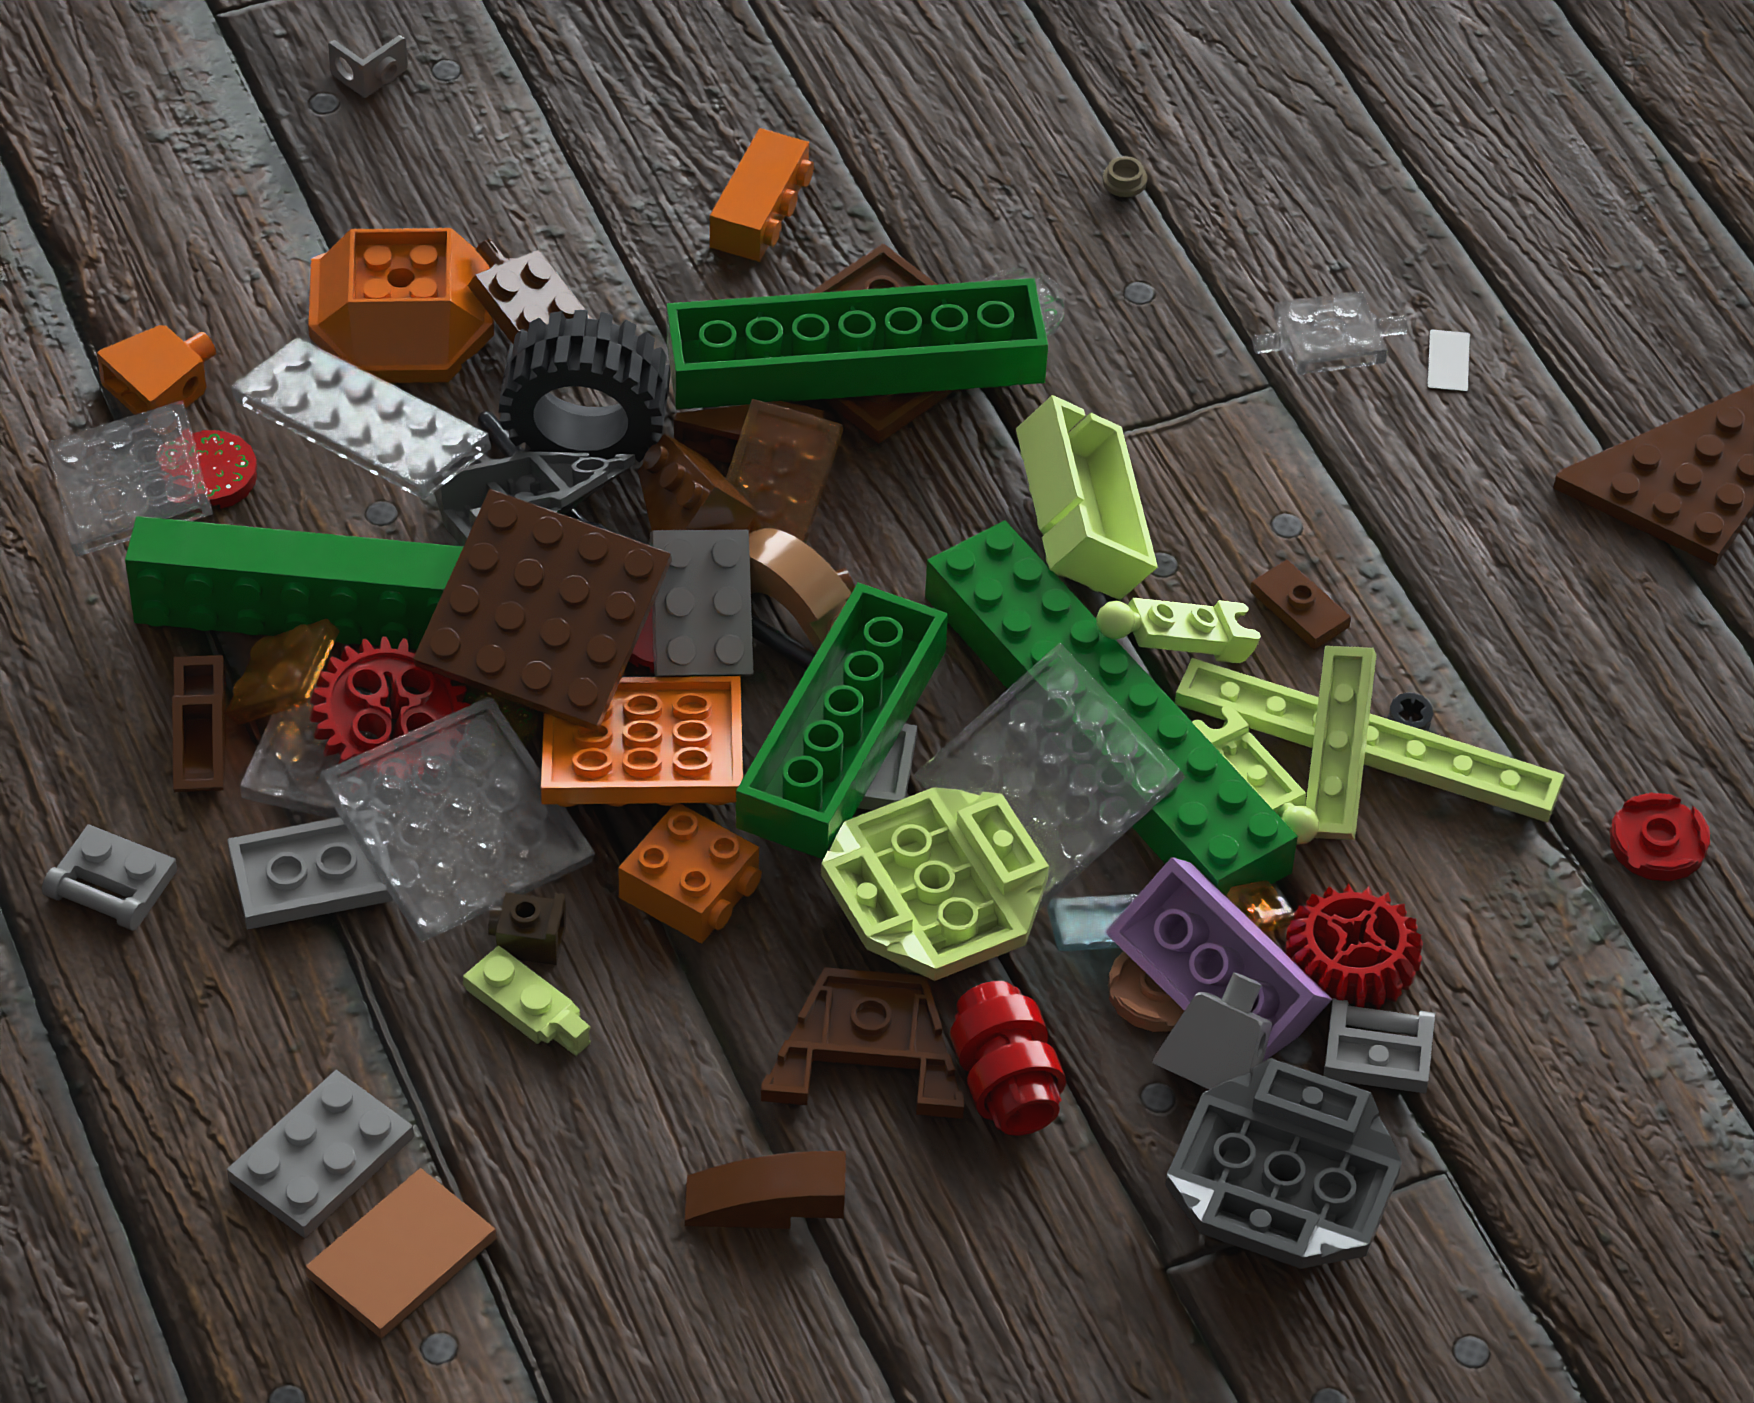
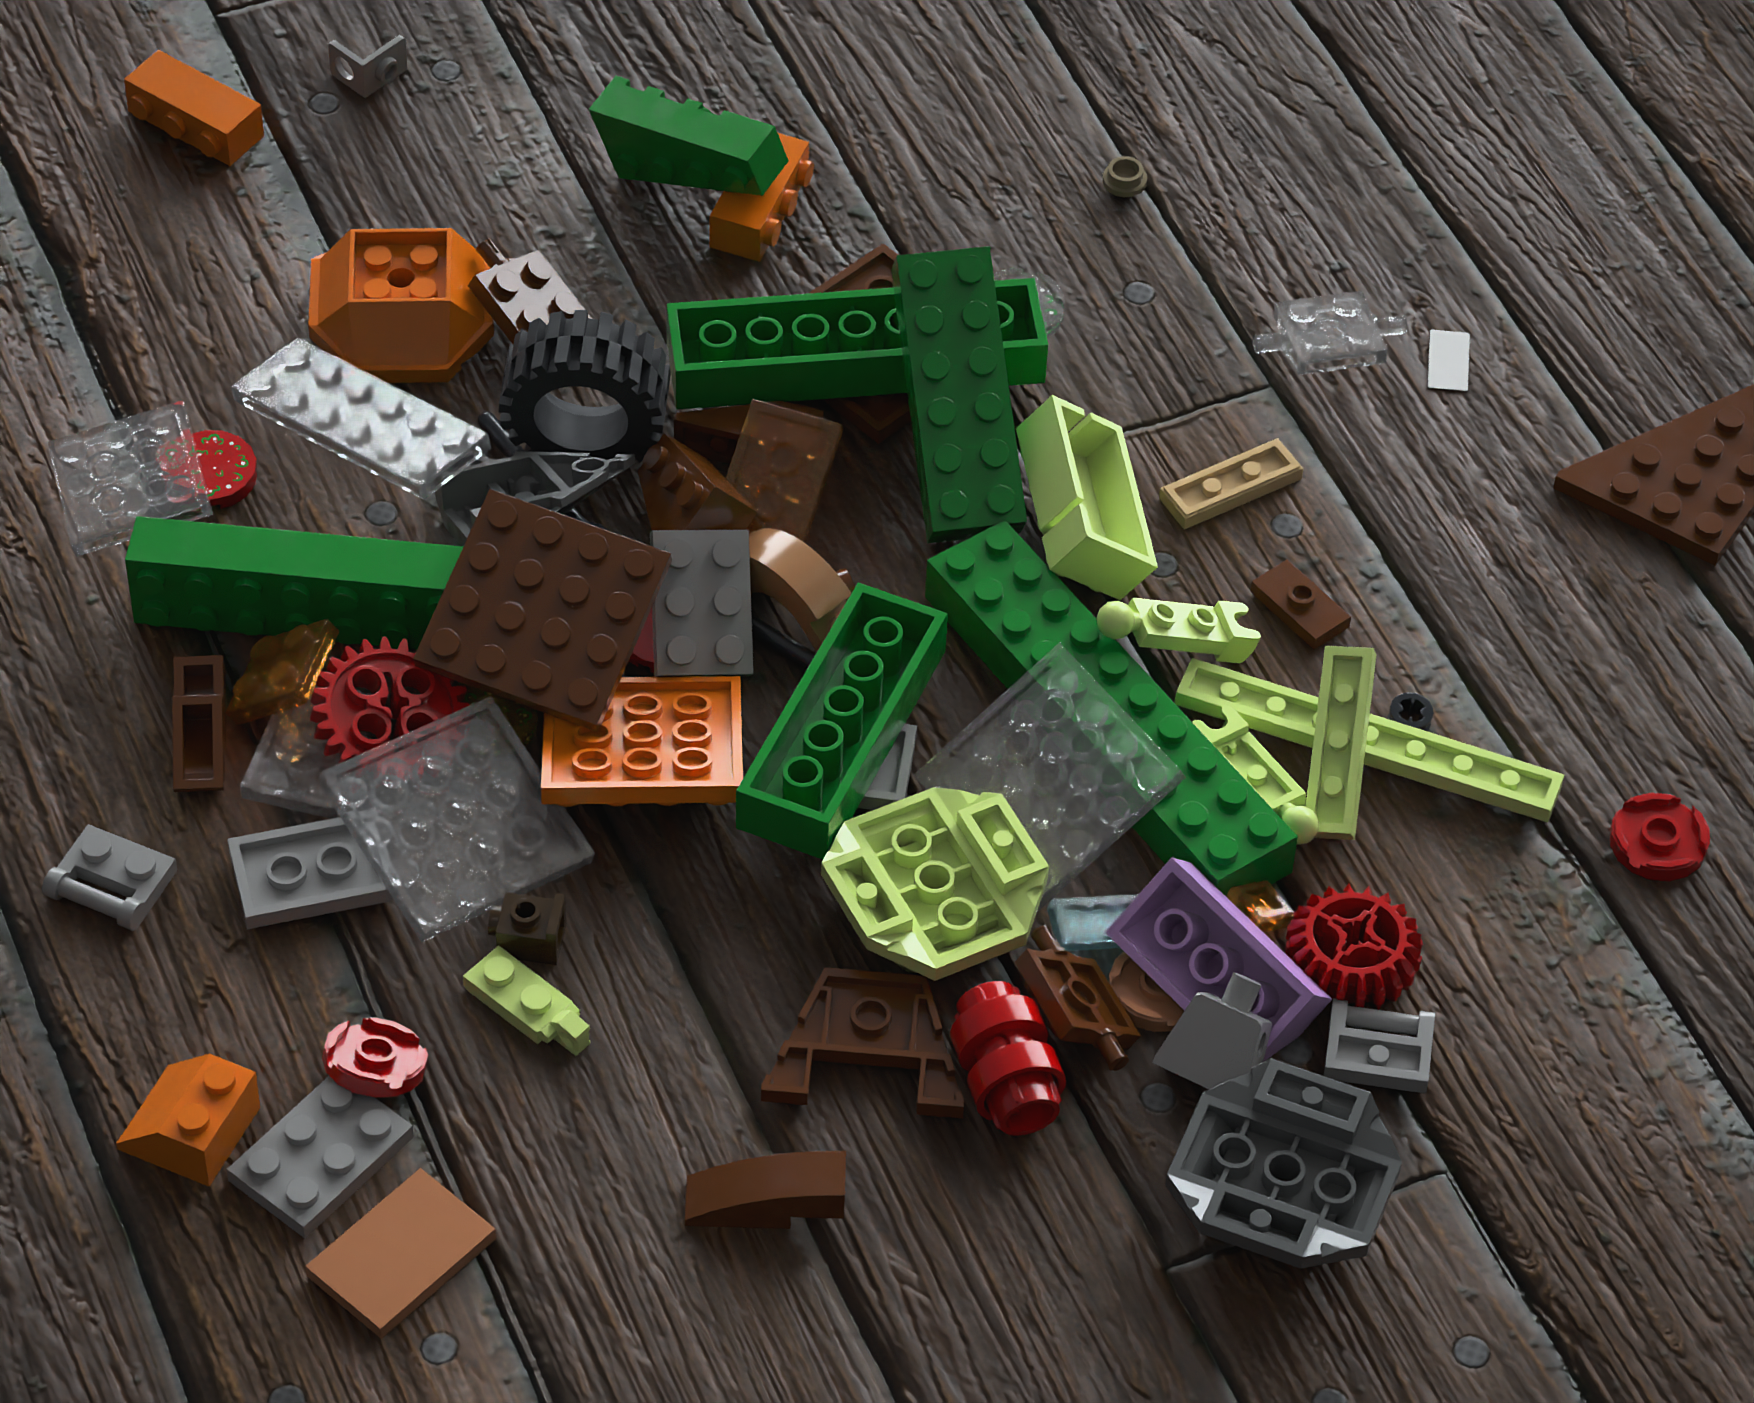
(155, 368): orange torso -> none
(193, 1117): none -> orange slope
(194, 107): none -> orange brick
(375, 1058): none -> red tile
(685, 142): none -> green wedge
(689, 873): orange brick -> none
(958, 392): none -> green brick
(1077, 998): none -> reddish brown plate
(1231, 483): none -> tan tile

